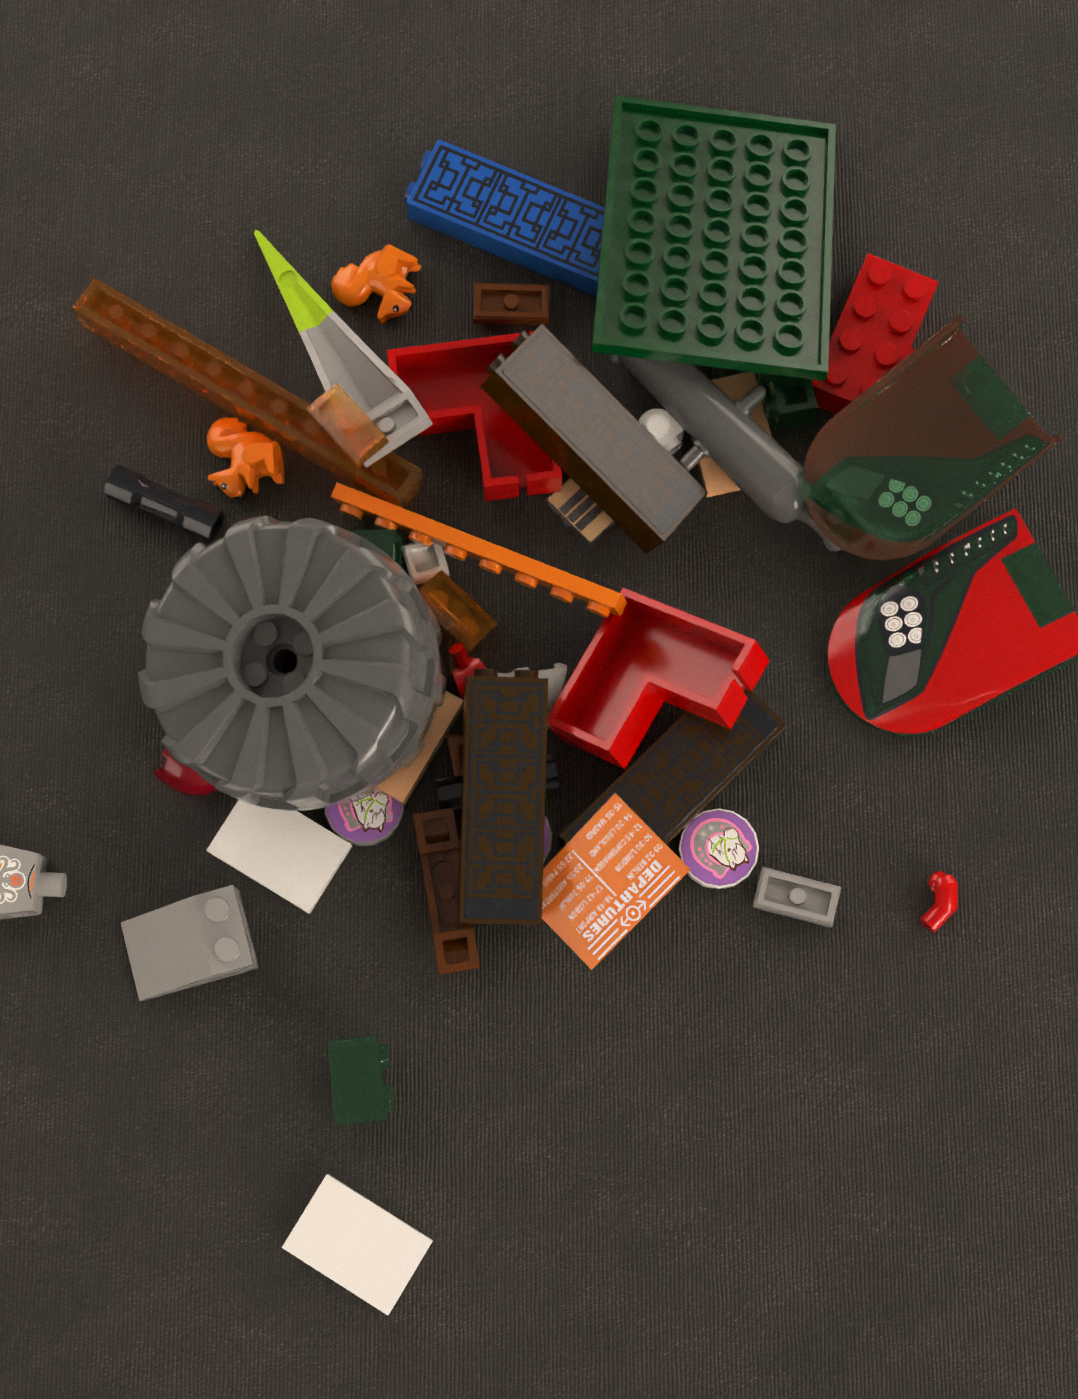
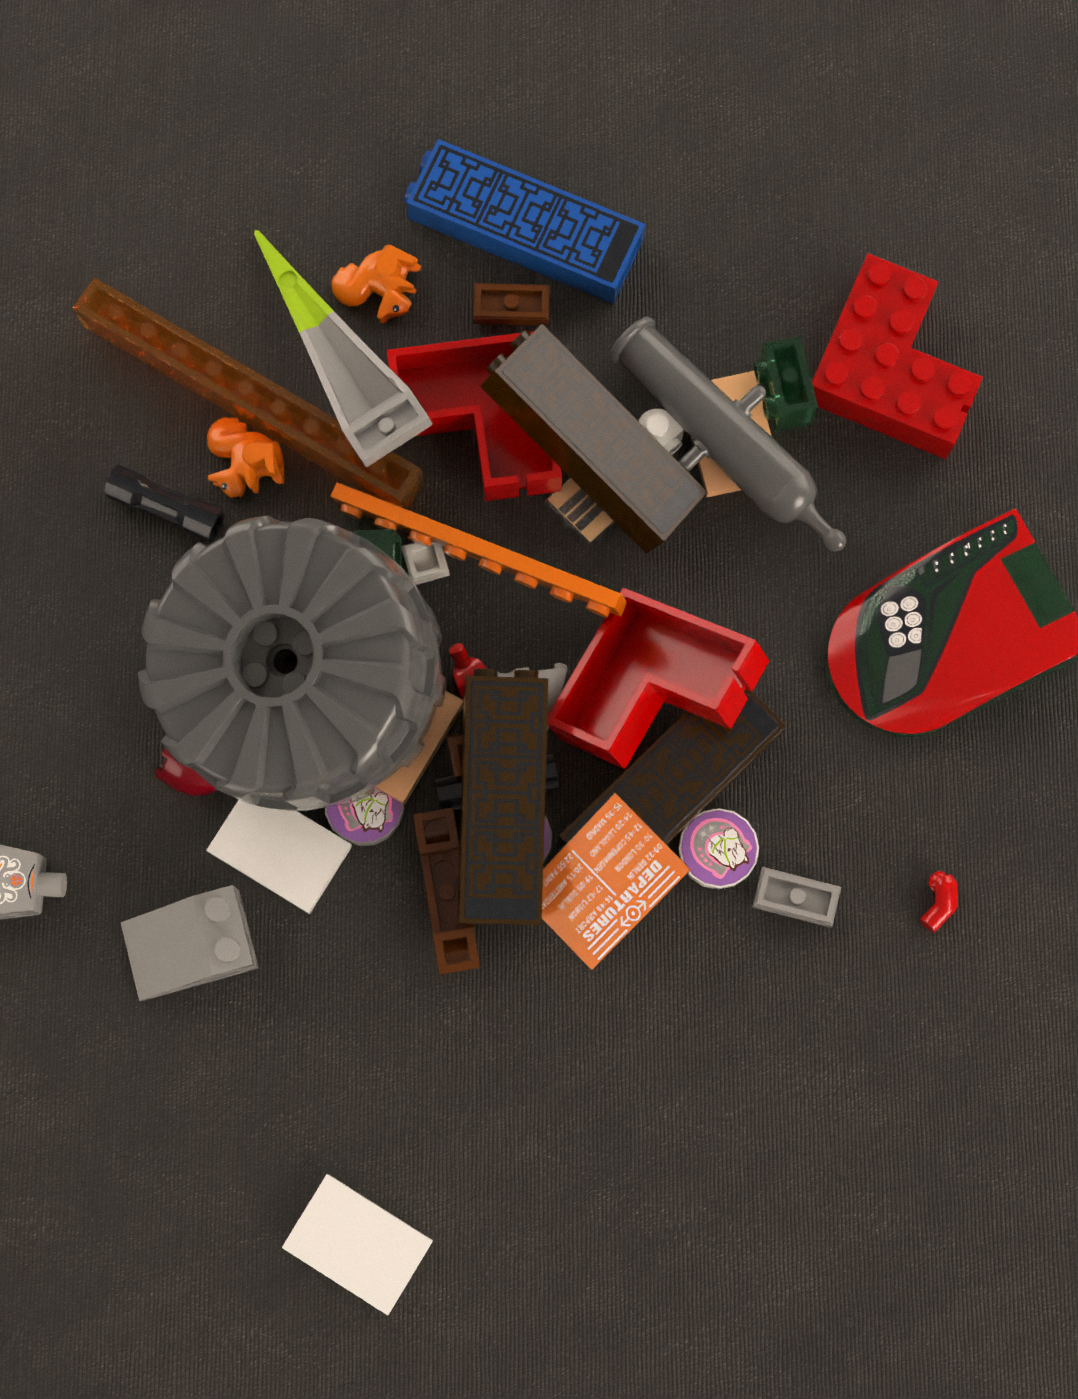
(347, 425): clear orange plate -> none
(359, 1080): clear green brick -> none
(457, 611): clear orange plate -> none
(717, 239): dark green plate -> none
(919, 451): windscreen -> none

